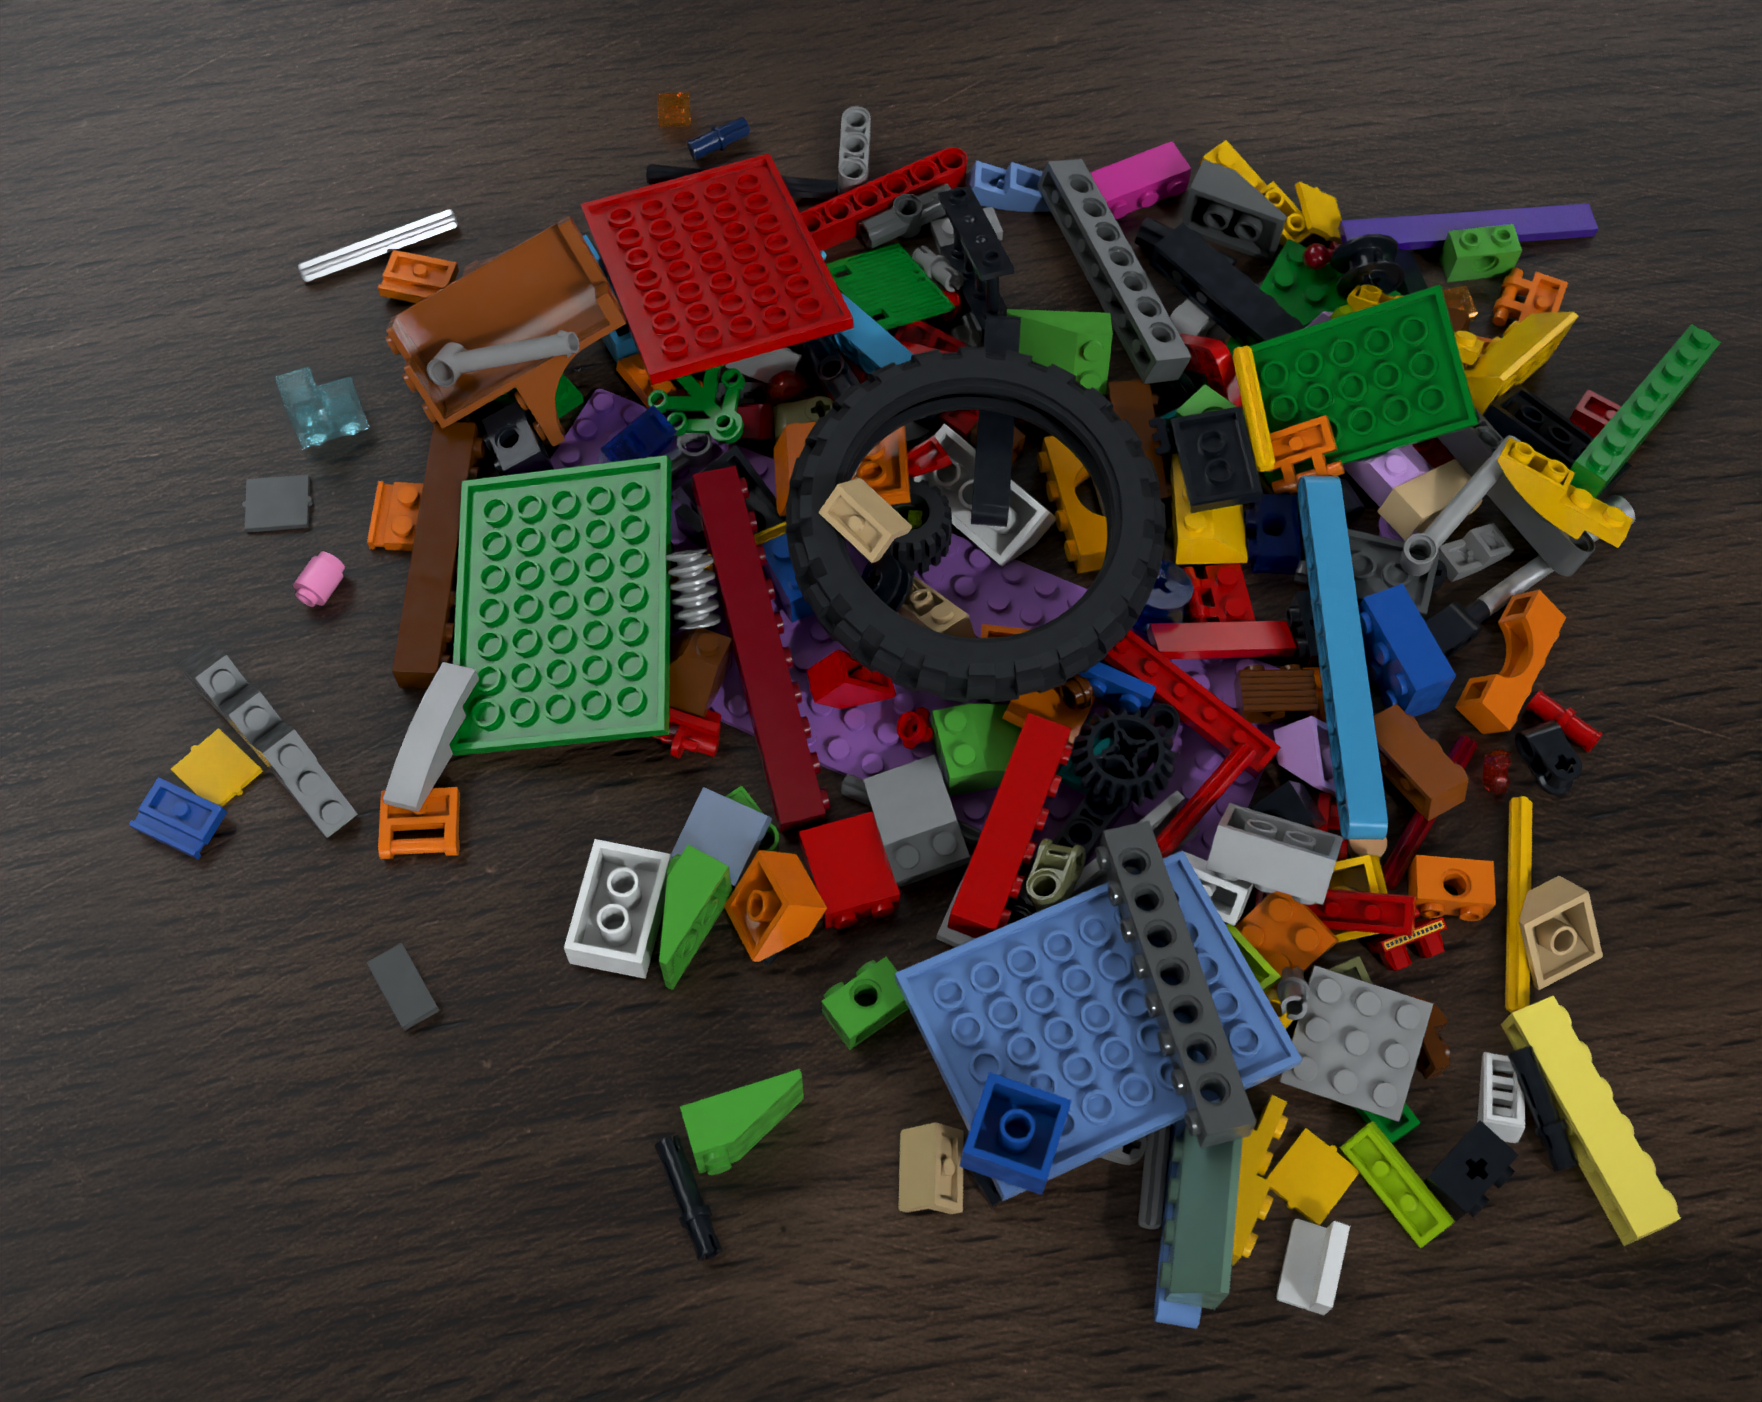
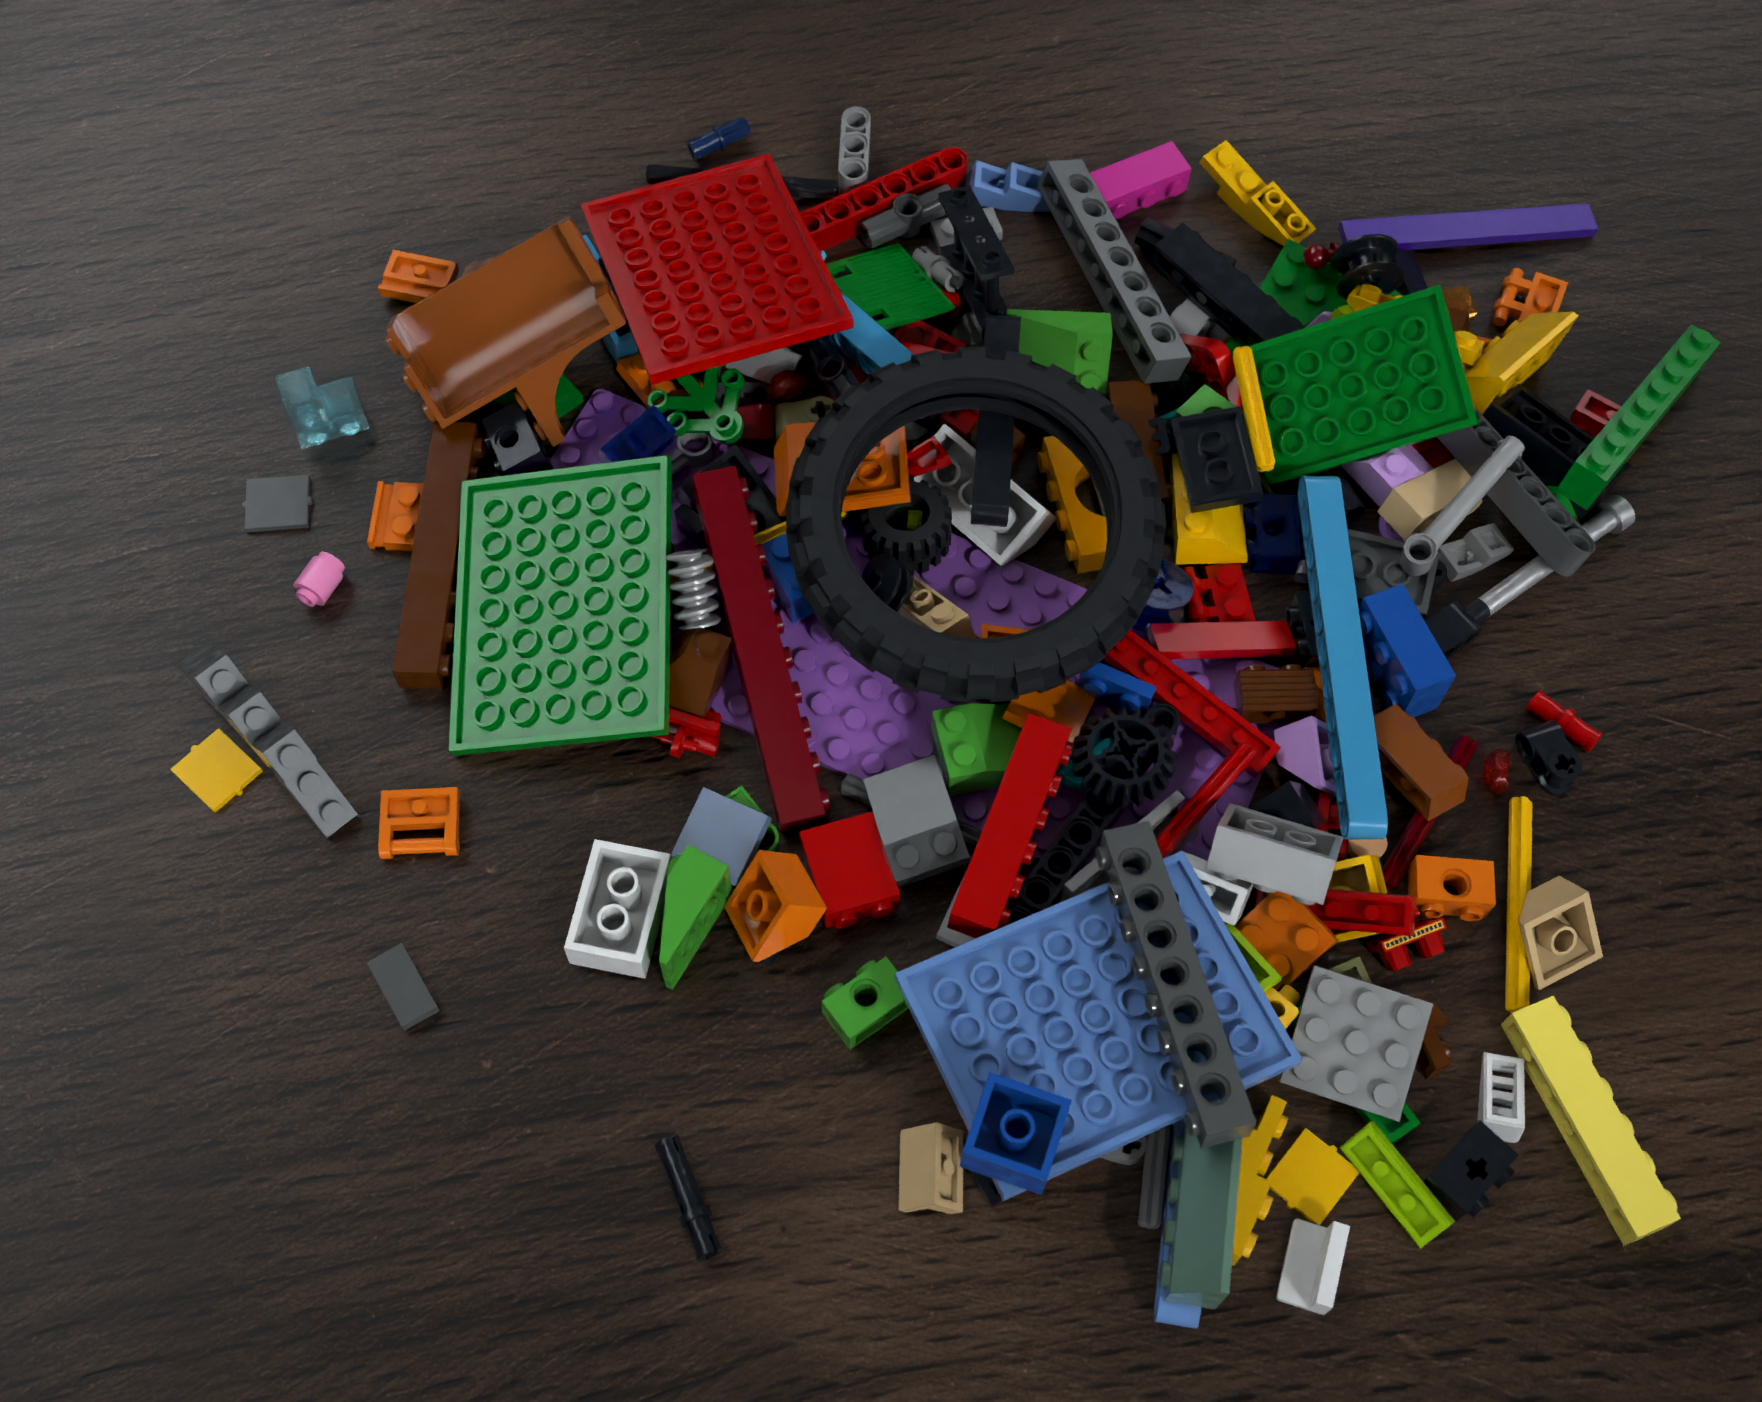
(178, 818): blue plate -> none
(377, 245): axle -> none
(428, 737): light grey slope -> none
(455, 359): light grey piece -> none
(674, 109): clear orange plate -> none
(736, 1120): bright green slope -> none
(846, 683): red slope -> none
(864, 518): tan panel -> none
(907, 727): red plate -> none
(1054, 870): olive piece -> none
(1076, 692): reddish brown plate -> none
(1233, 212): dark grey slope -> none
(1293, 993): flat silver axle -> none
(1299, 444): orange plate -> none
(1319, 212): yellow piece -> none
(1480, 253): bright green brick -> none
(1529, 630): orange arch -> none
(1543, 1110): black pin -> none
(1548, 490): yellow slope -> none

